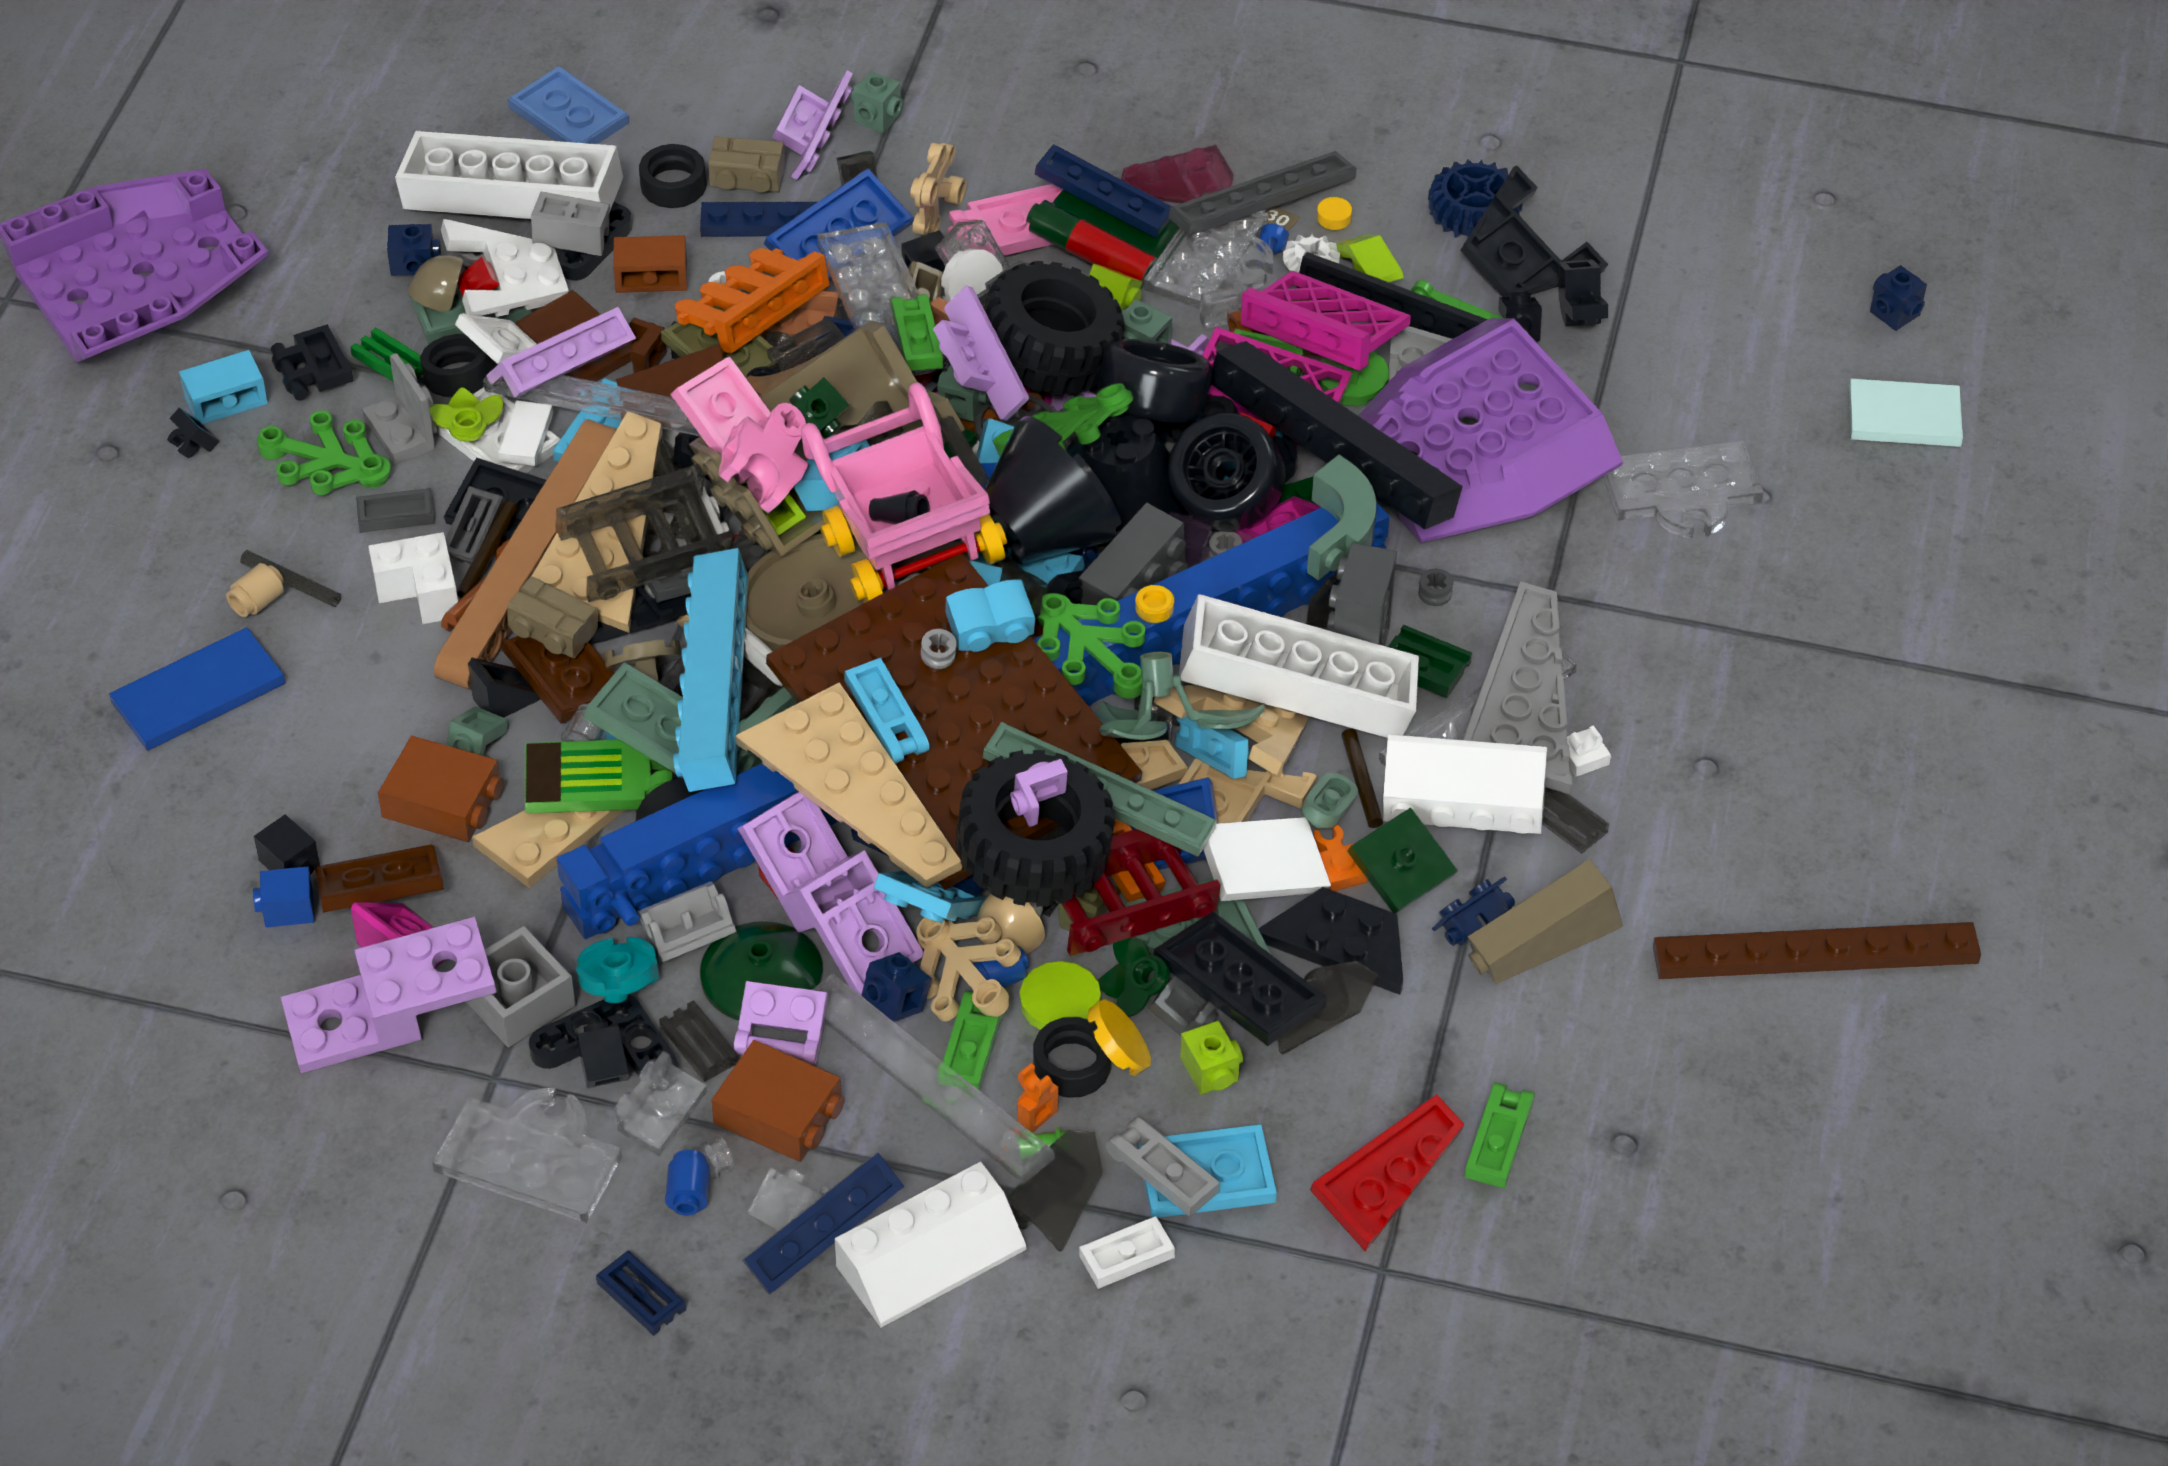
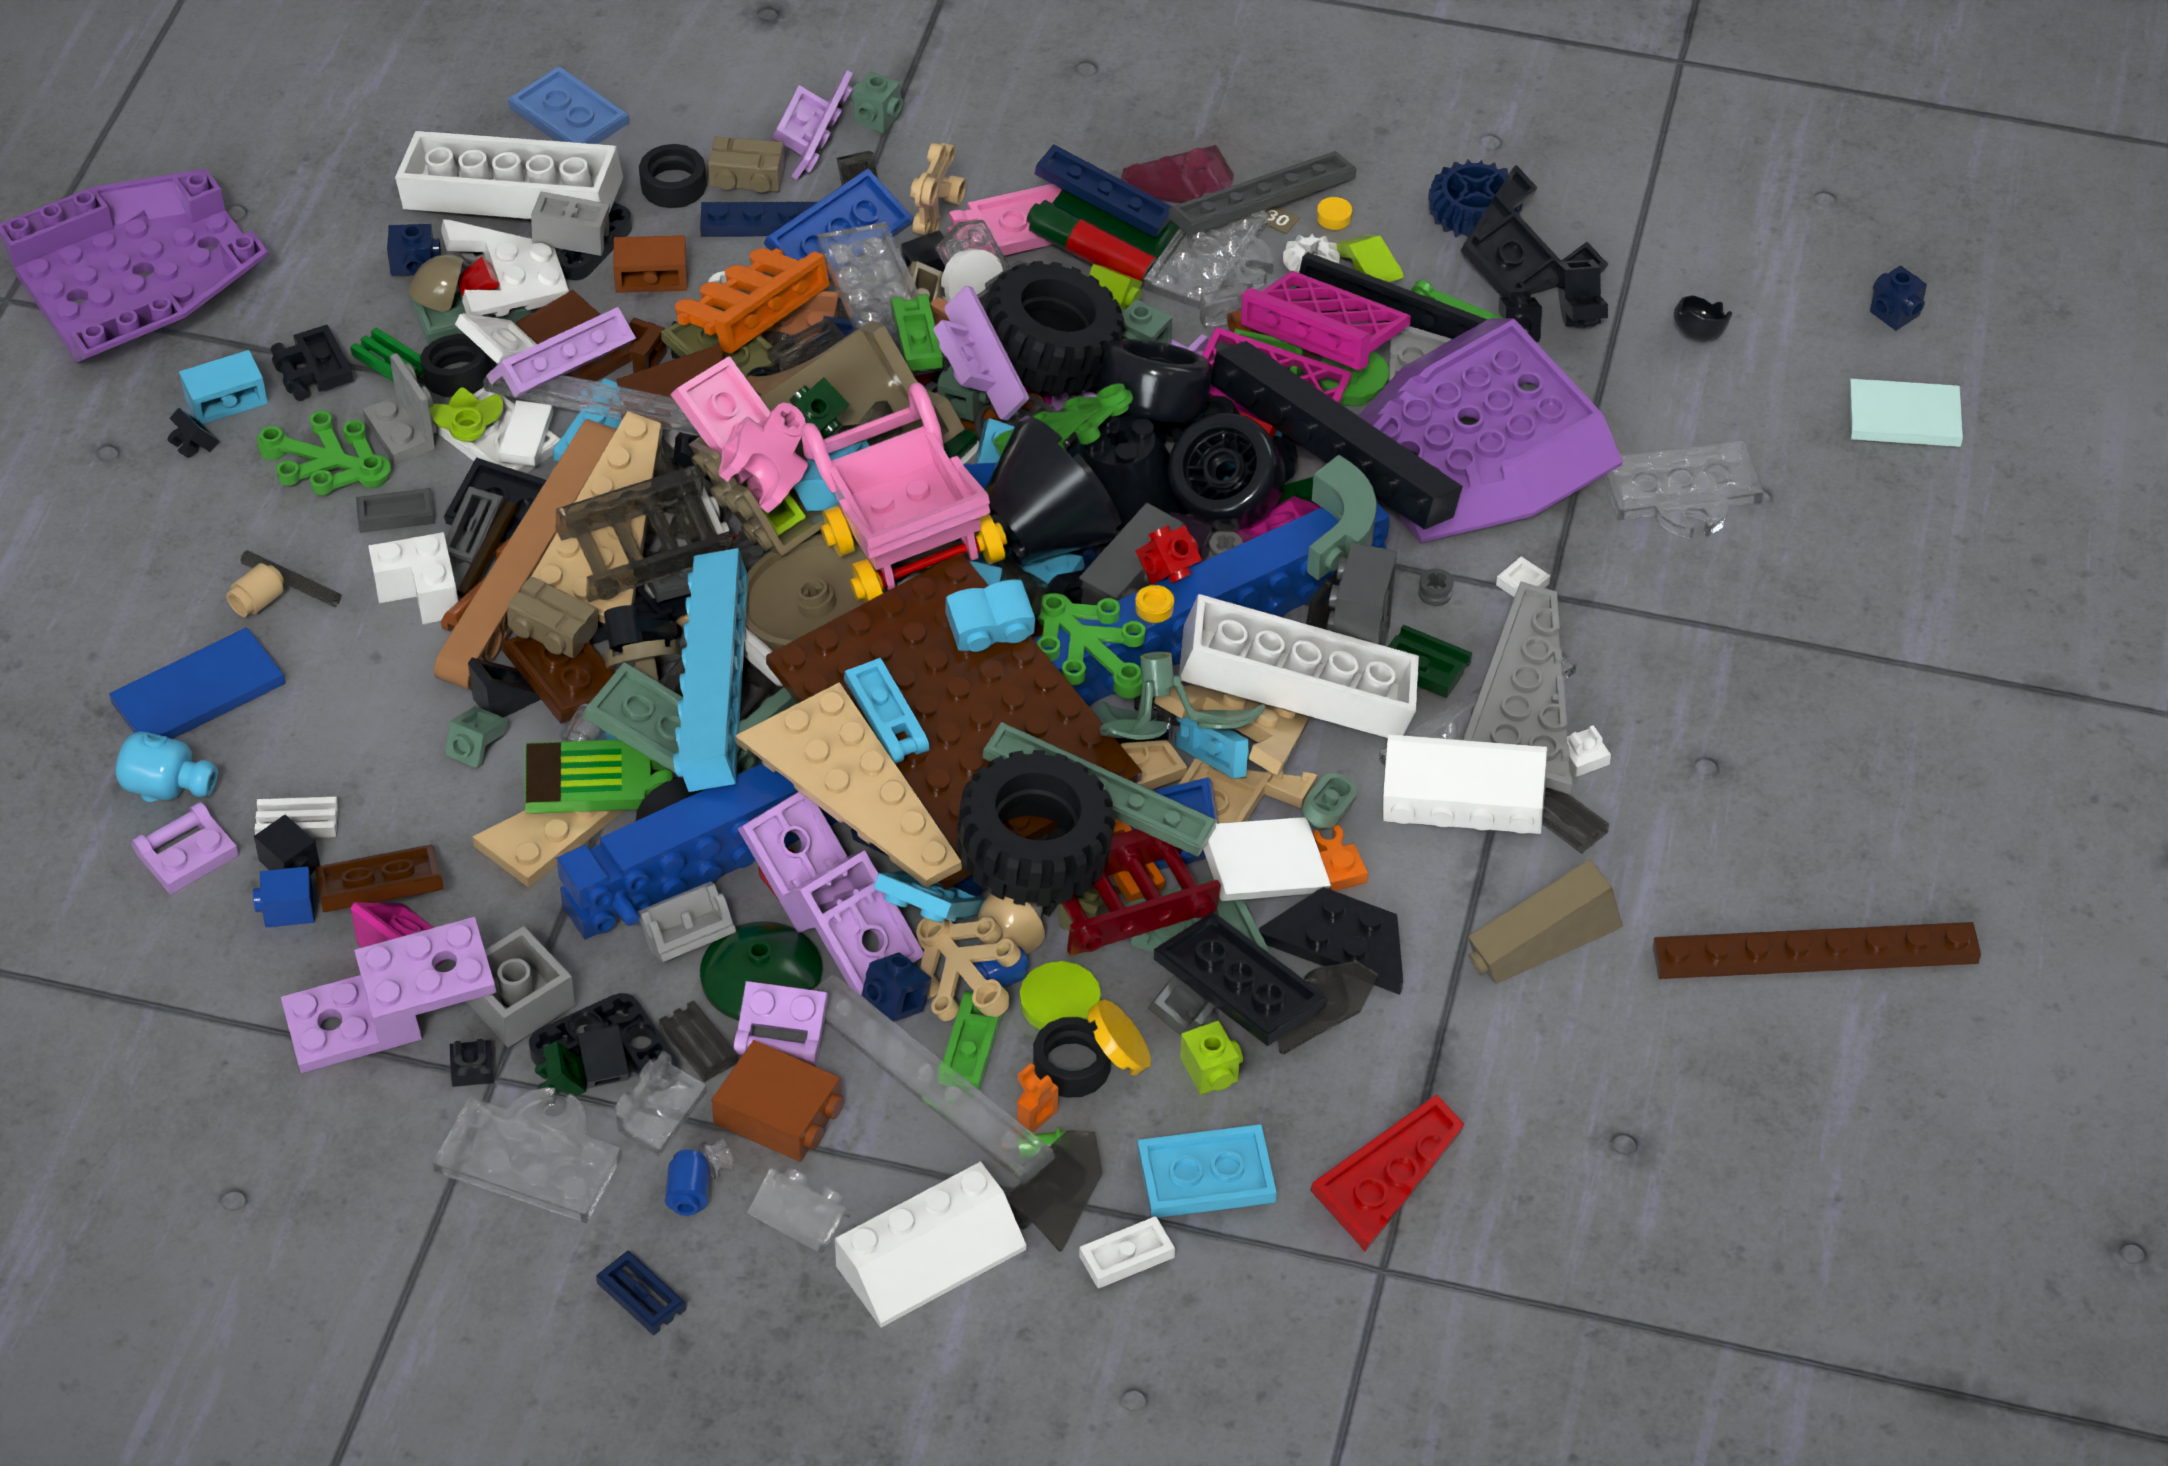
(162, 768): none -> medium azure piece
(190, 857): none -> lavender plate
(299, 811): none -> white tile
(440, 789): dark orange brick -> none
(471, 1063): none -> black tile
(562, 1070): none -> dark green tile
(617, 968): teal plate -> none
(629, 626): none -> black piece
(822, 1222): dark blue plate -> none
(898, 507): black cone -> none
(938, 637): light grey bush -> none
(961, 448): clear smoke tile -> none
(1035, 785): lavender bracket -> none
(1129, 978): dark green plate -> none
(1163, 1166): light grey plate -> none
(1168, 554): none -> red brick
(1274, 236): blue hinge -> none
(1362, 778): dark brown bar -> none
(1402, 860): dark green plate -> none
(1461, 919): dark blue hinge -> none
(1499, 1136): bright green plate -> none
(1522, 571): none -> white tile
(1700, 318): none -> black hair

